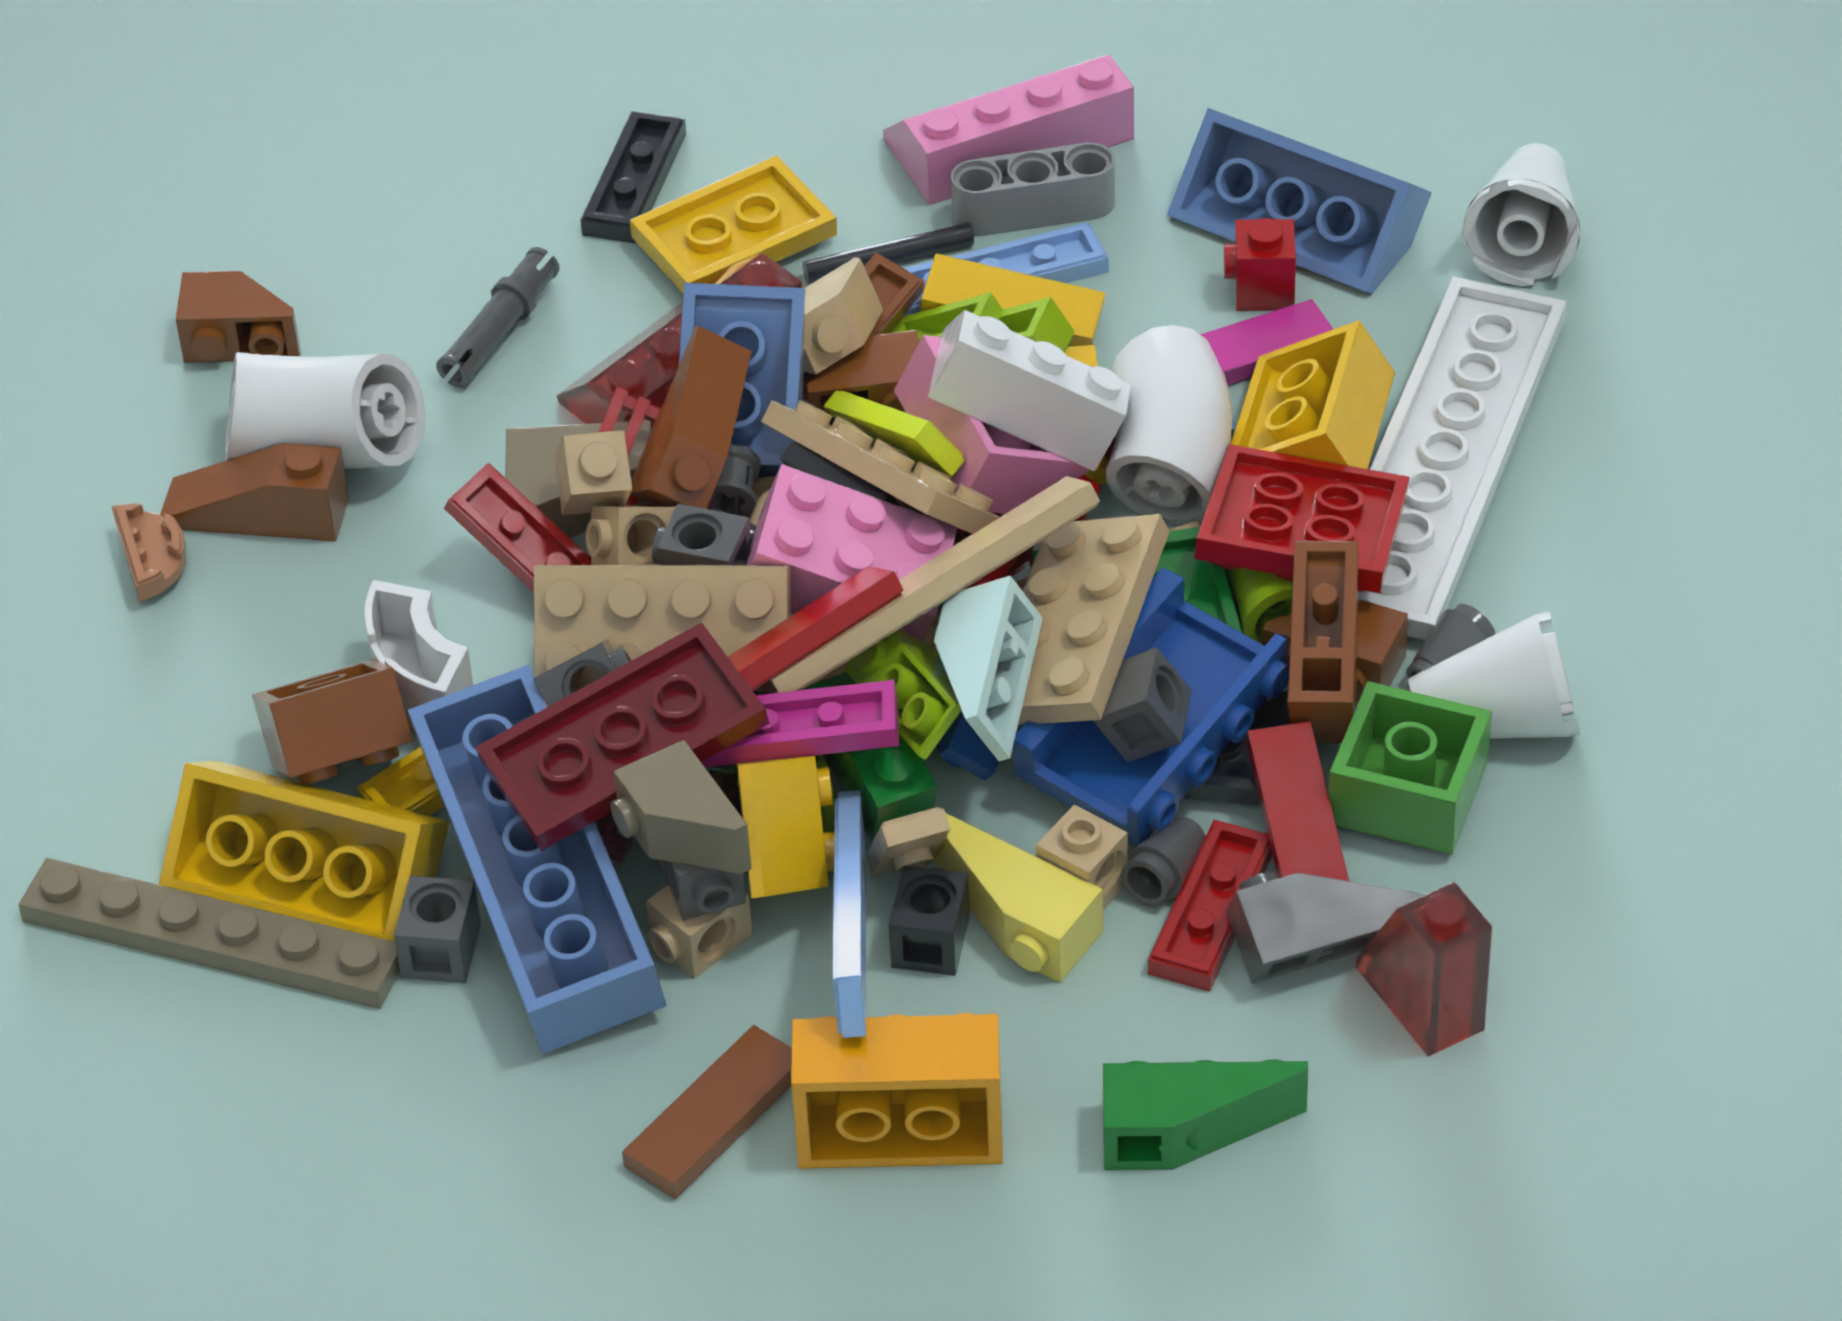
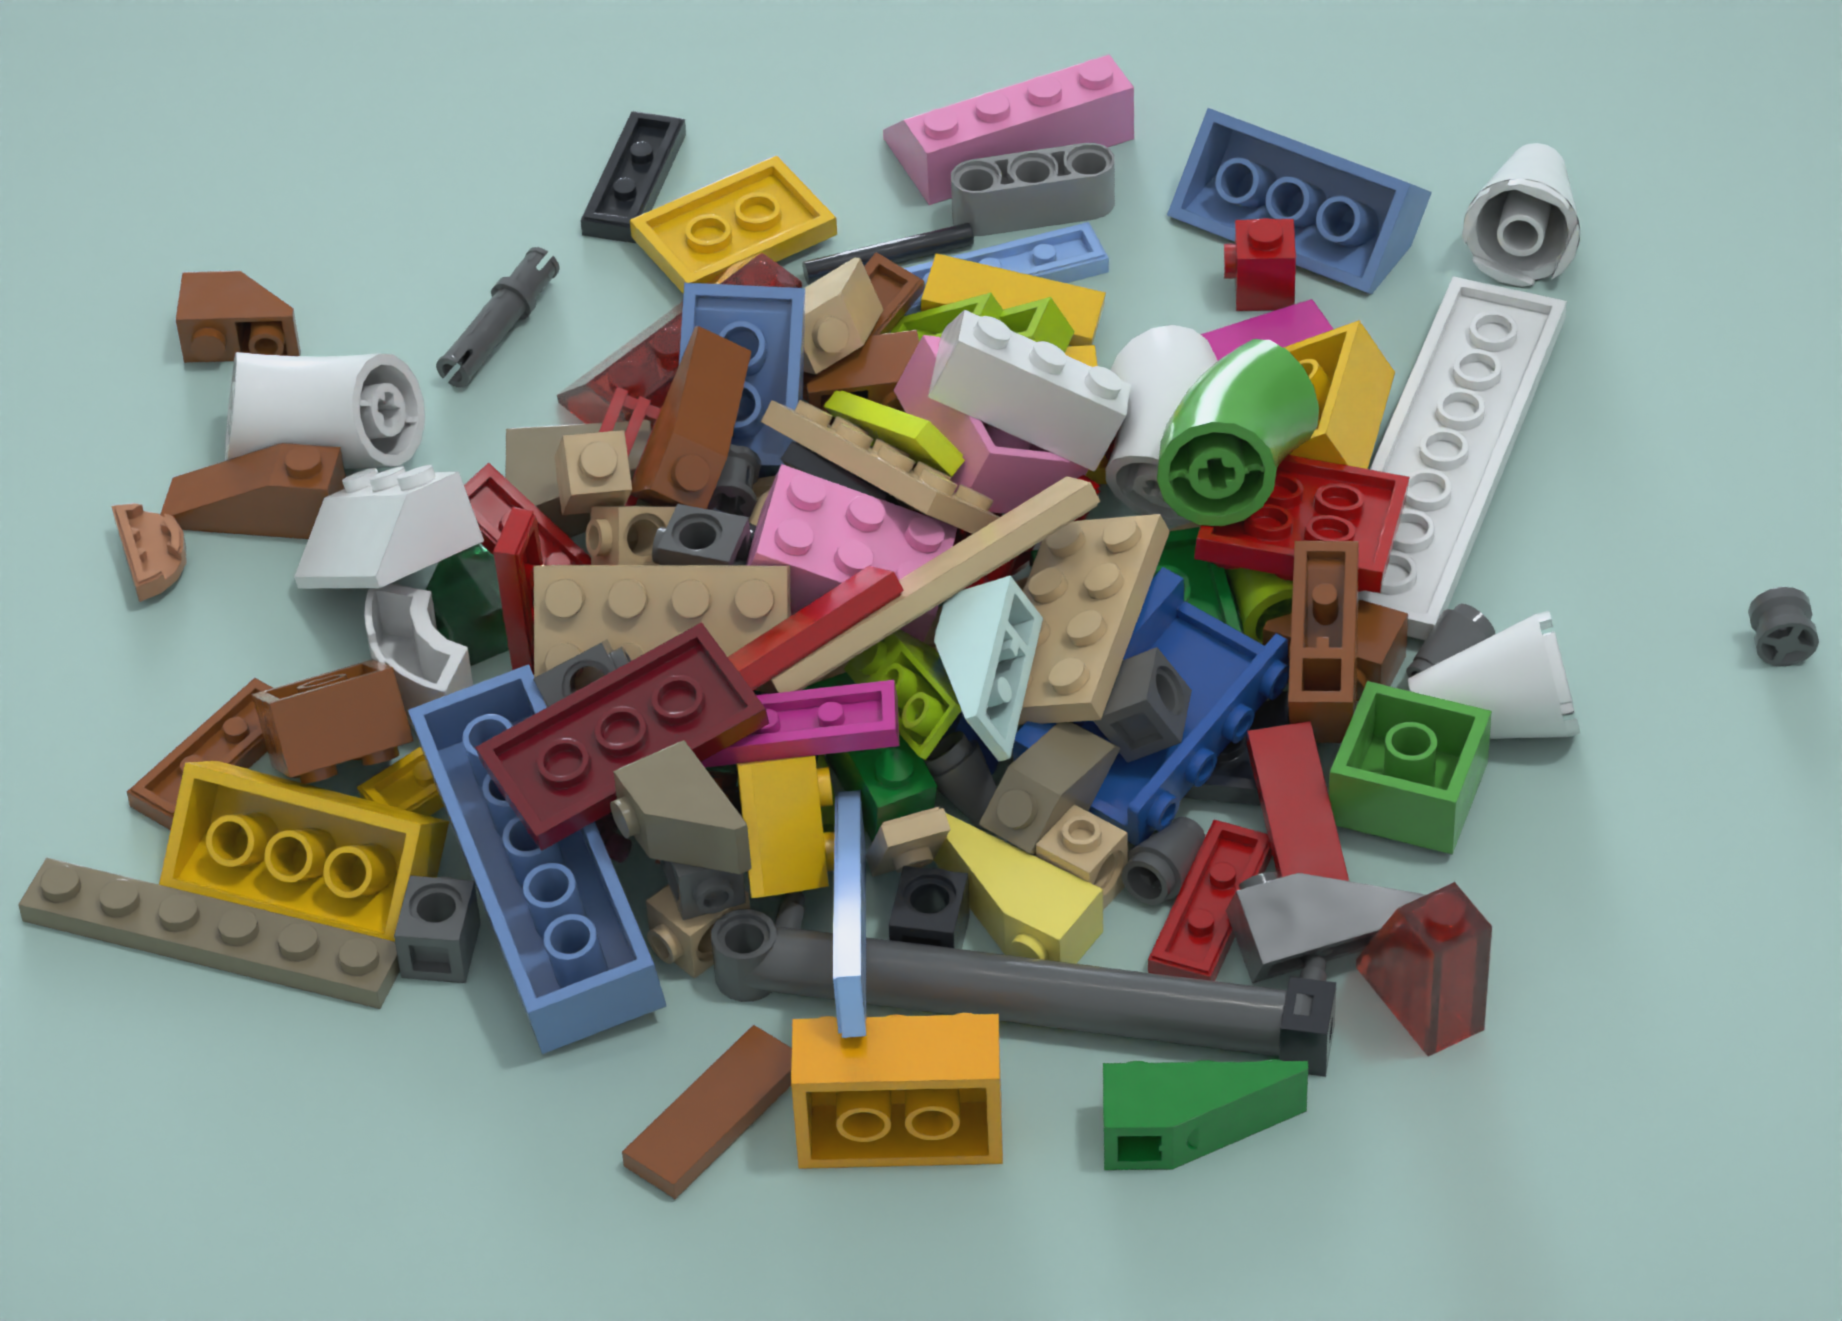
(227, 736): none -> dark orange tile
(387, 528): none -> white slope
(469, 603): none -> clear green slope
(515, 559): none -> red tile
(962, 775): none -> dark grey cone
(1046, 782): none -> dark tan slope
(1234, 433): none -> bright green brick
(1293, 1024): none -> dark grey piece
(1783, 626): none -> dark grey wheel

